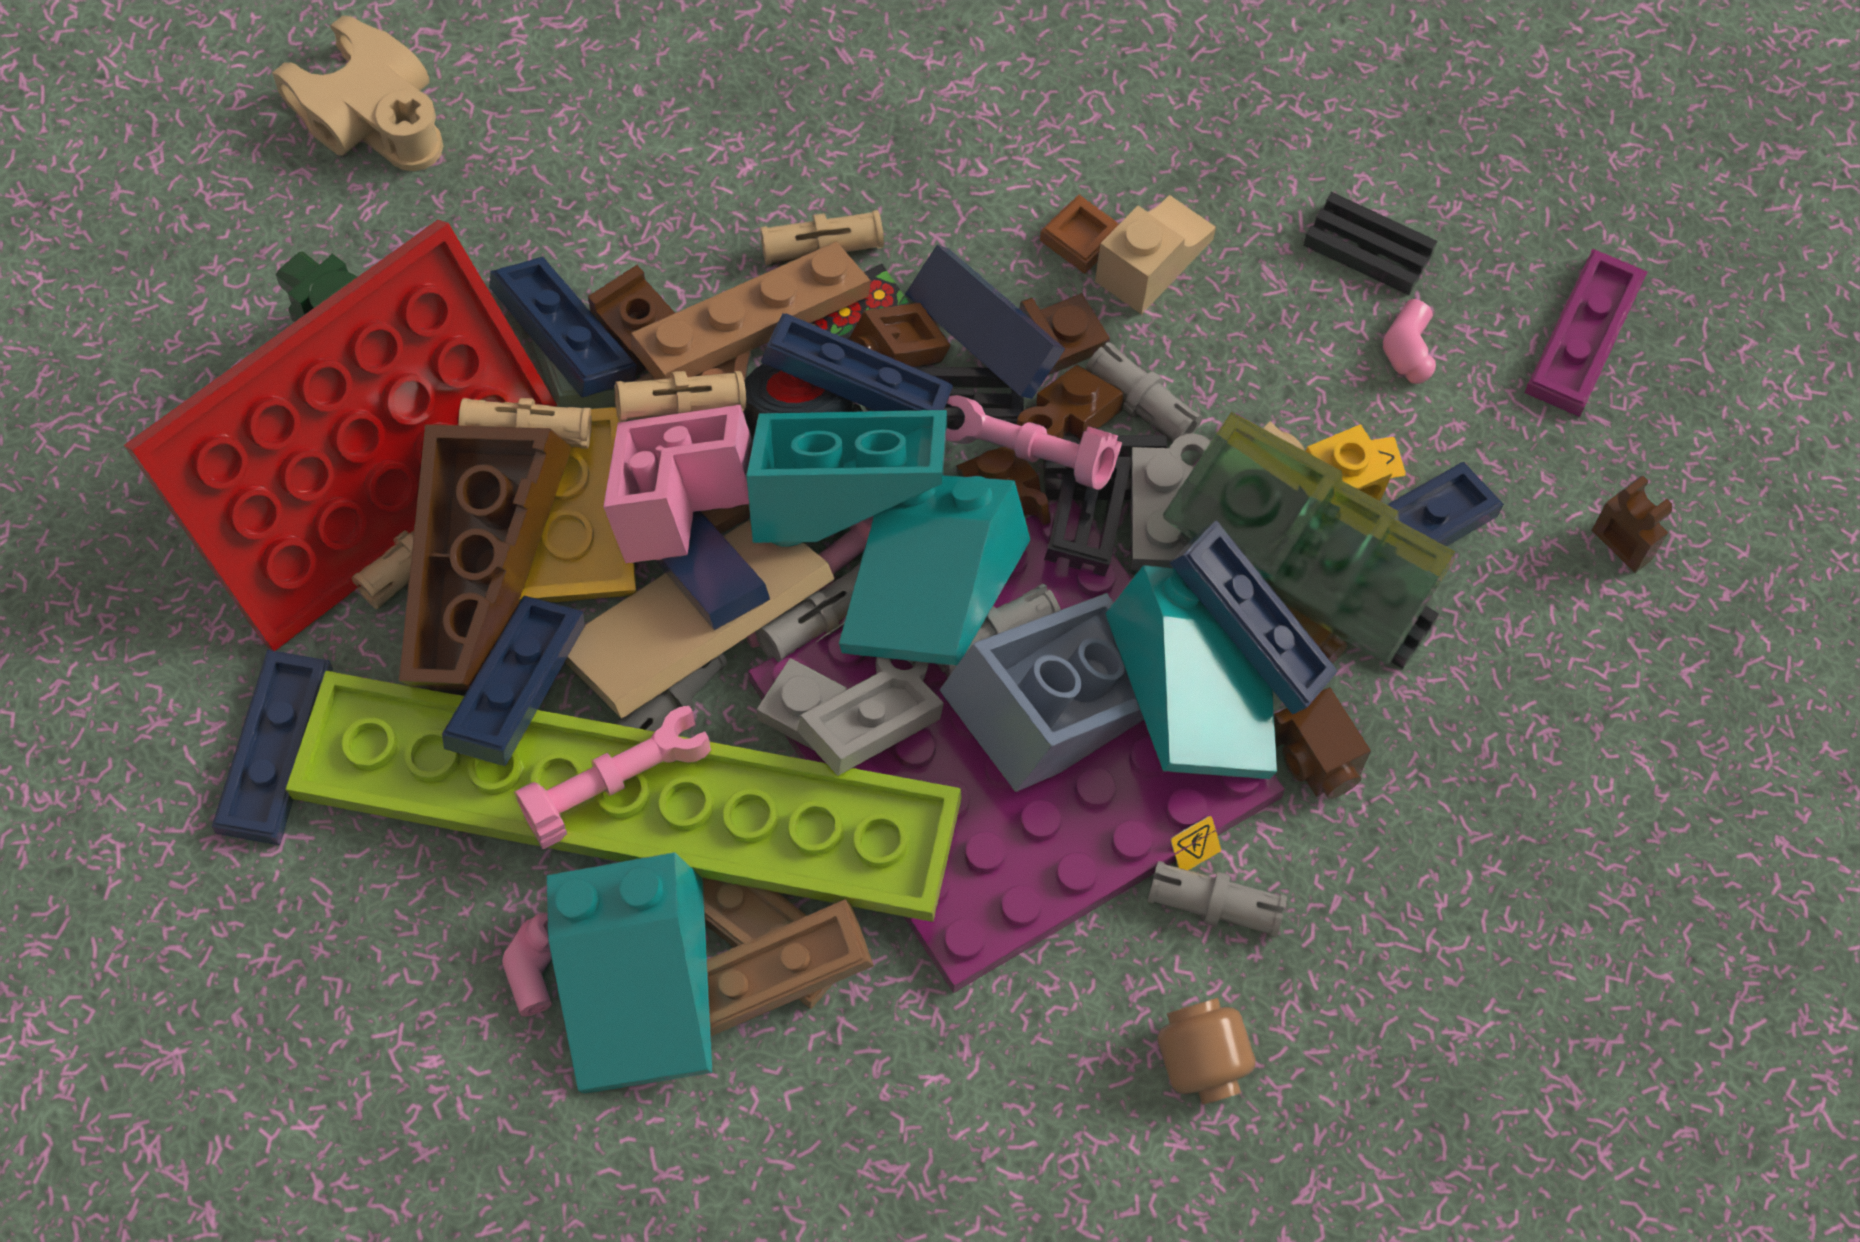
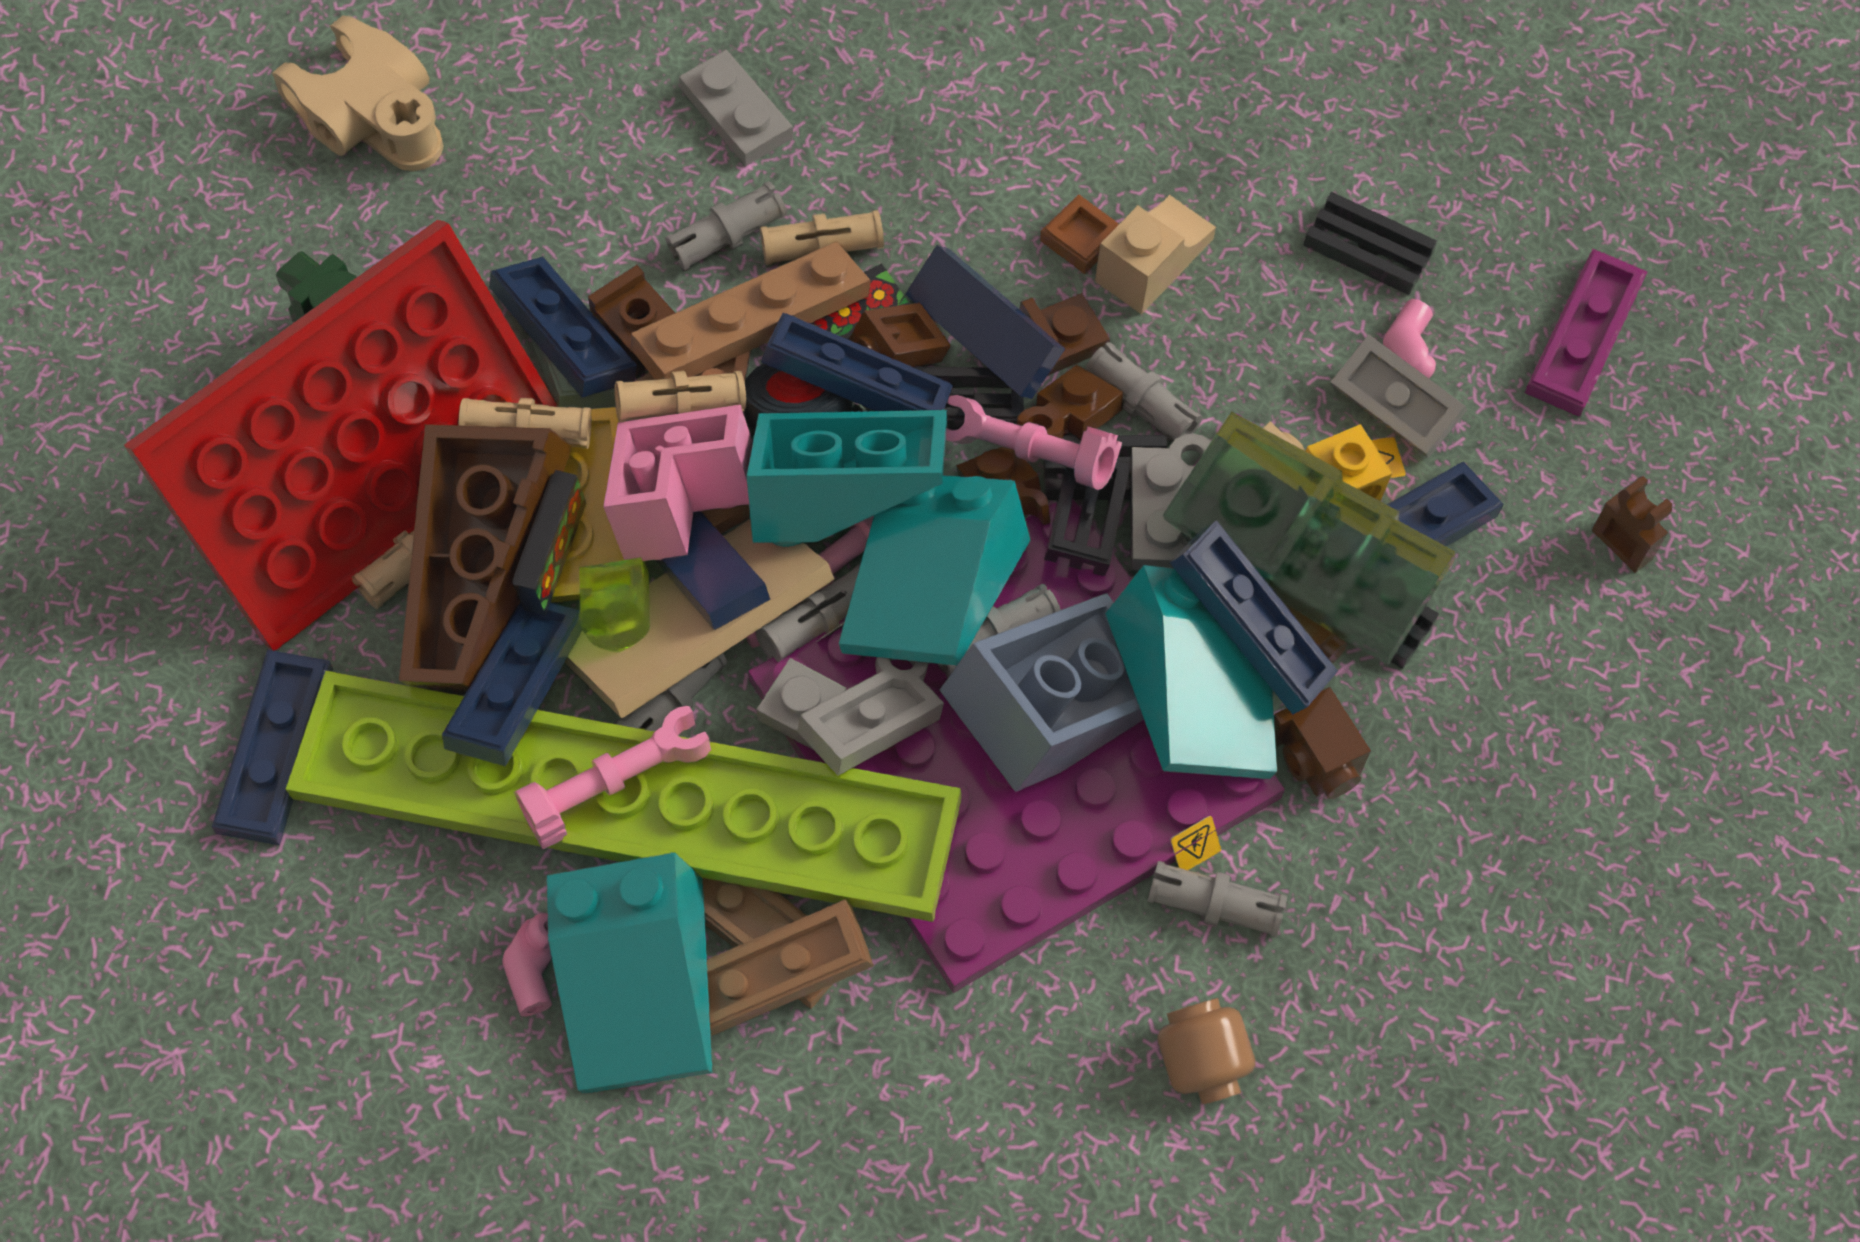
(549, 542): none -> black tile
(615, 603): none -> clear neon green plate
(726, 225): none -> light grey pin
(736, 107): none -> light grey plate
(1398, 396): none -> light grey plate

